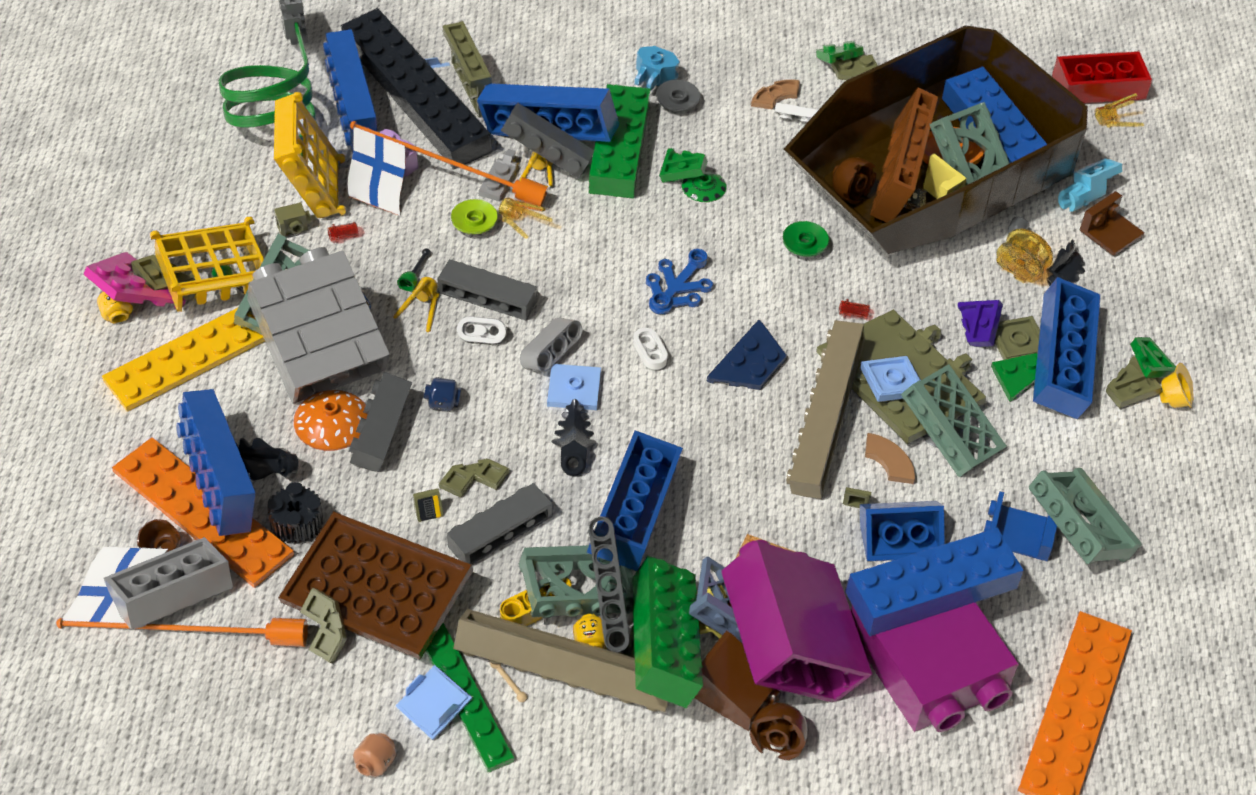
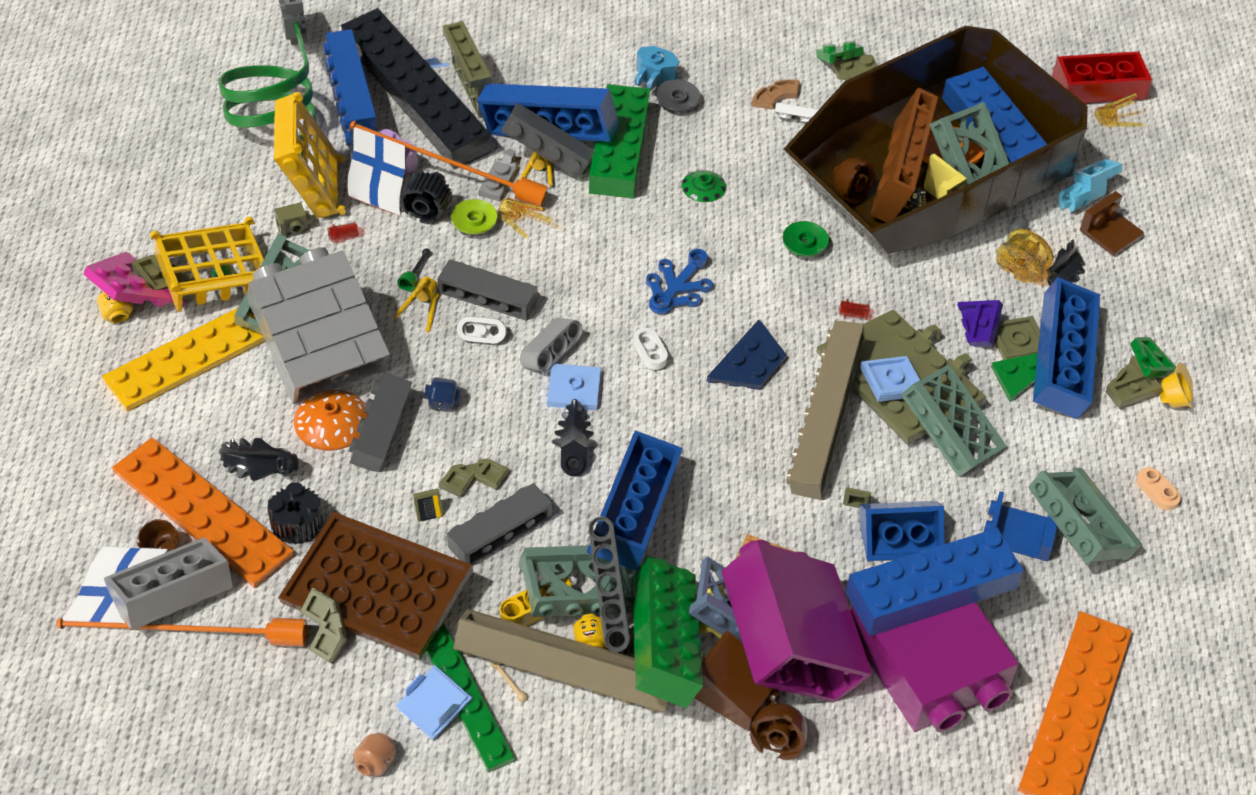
(216, 462): blue brick -> none
(426, 196): none -> black brick
(682, 166): green wing -> none
(890, 457): medium nougat tile -> none
(1157, 488): none -> light nougat plate

